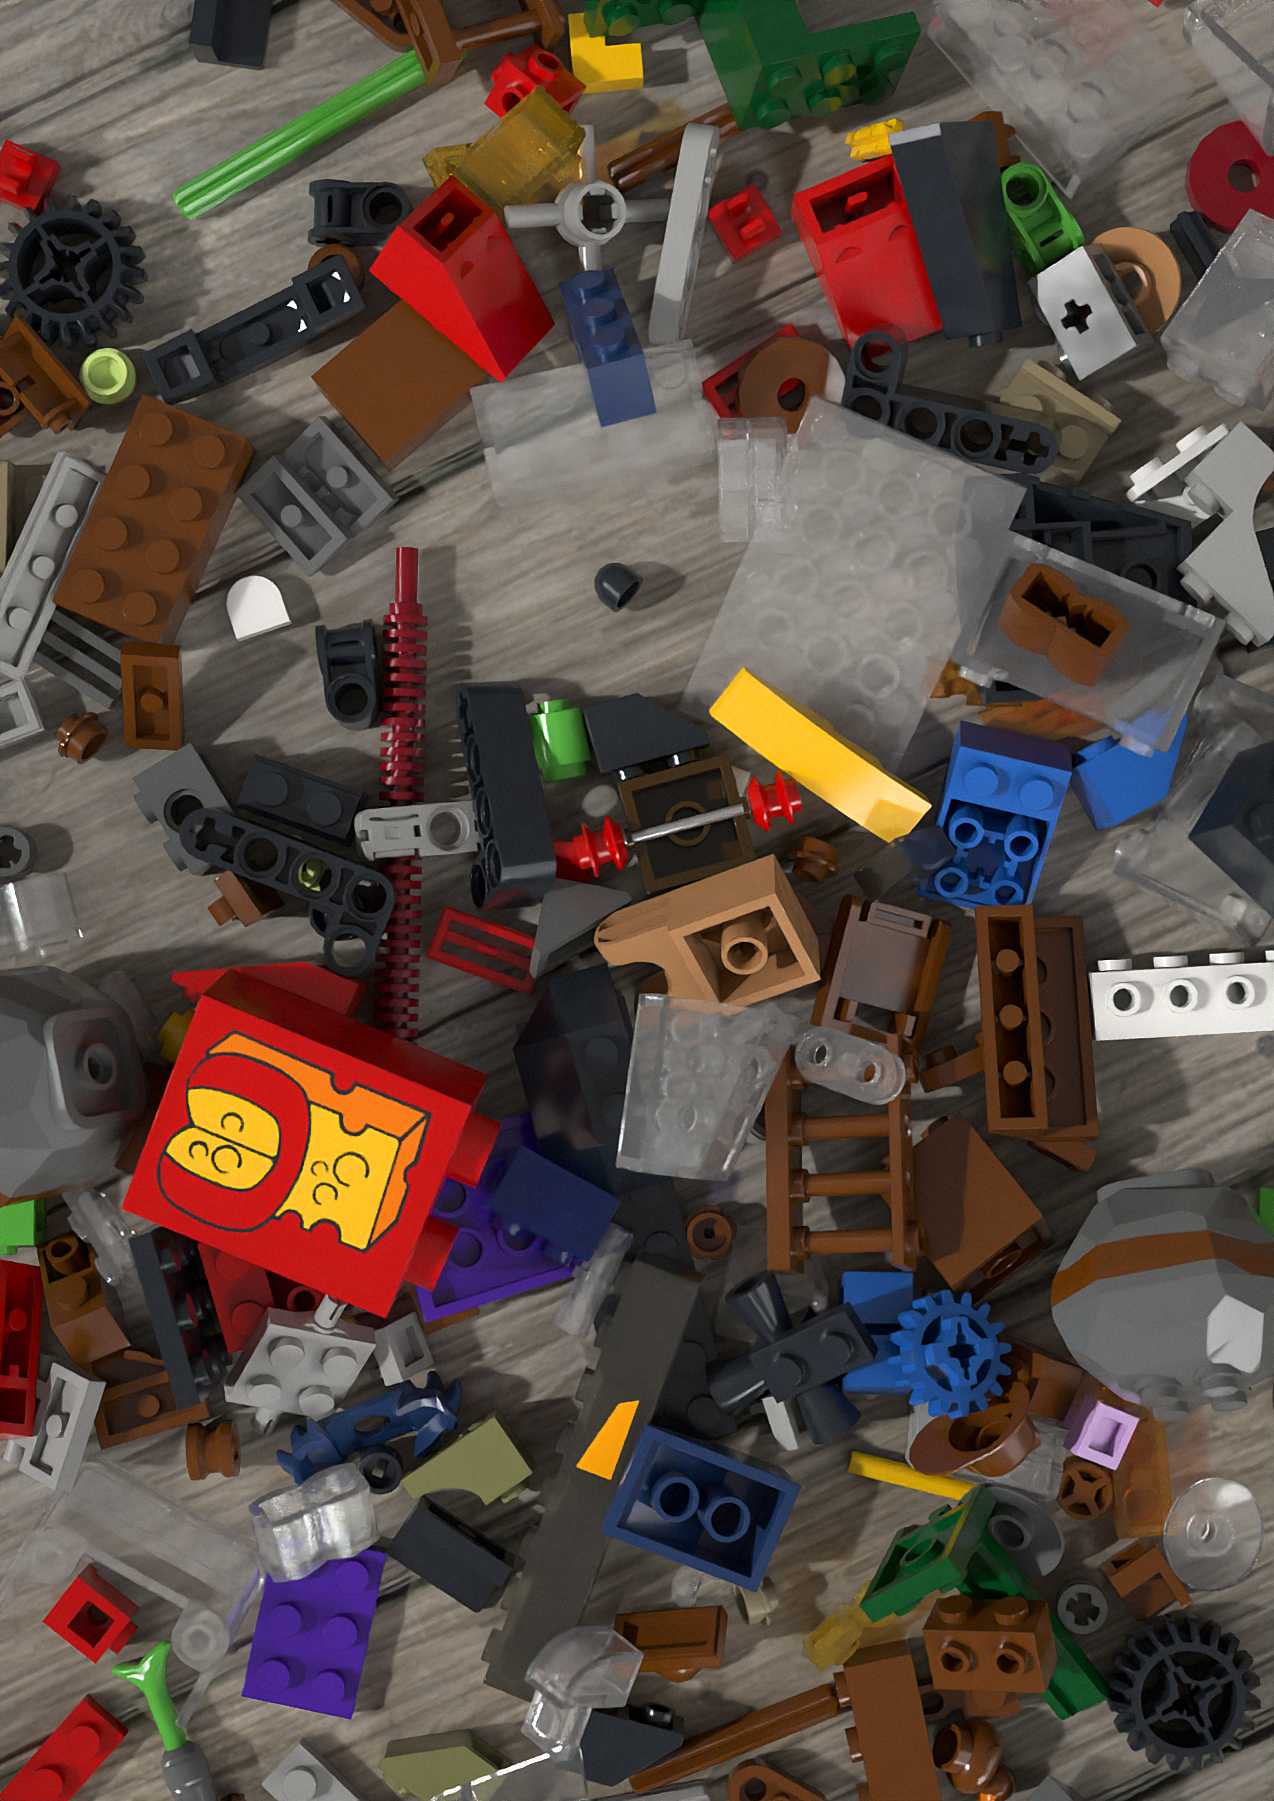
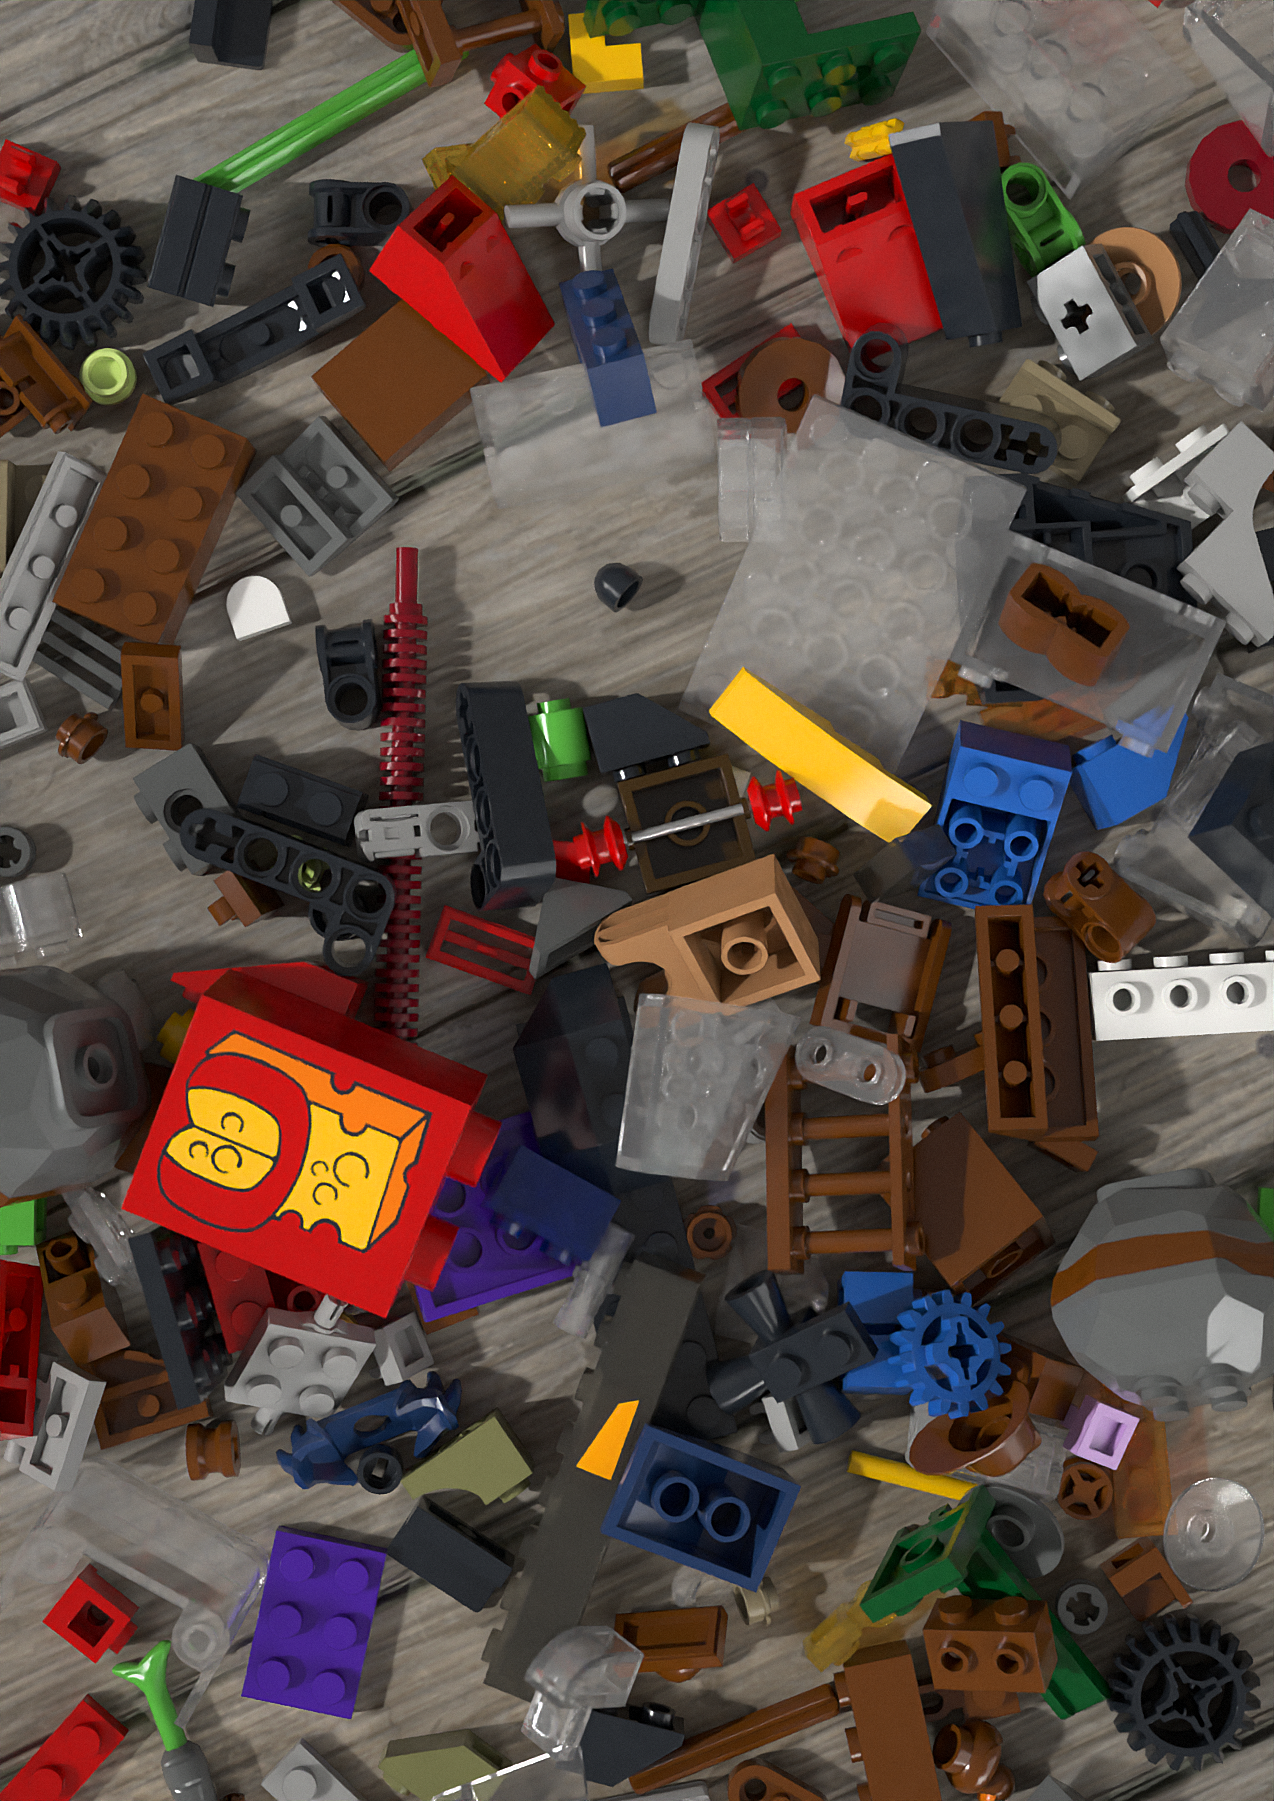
(197, 240): none -> black brick
(314, 1522): clear brick -> none
(1102, 910): none -> reddish brown piece

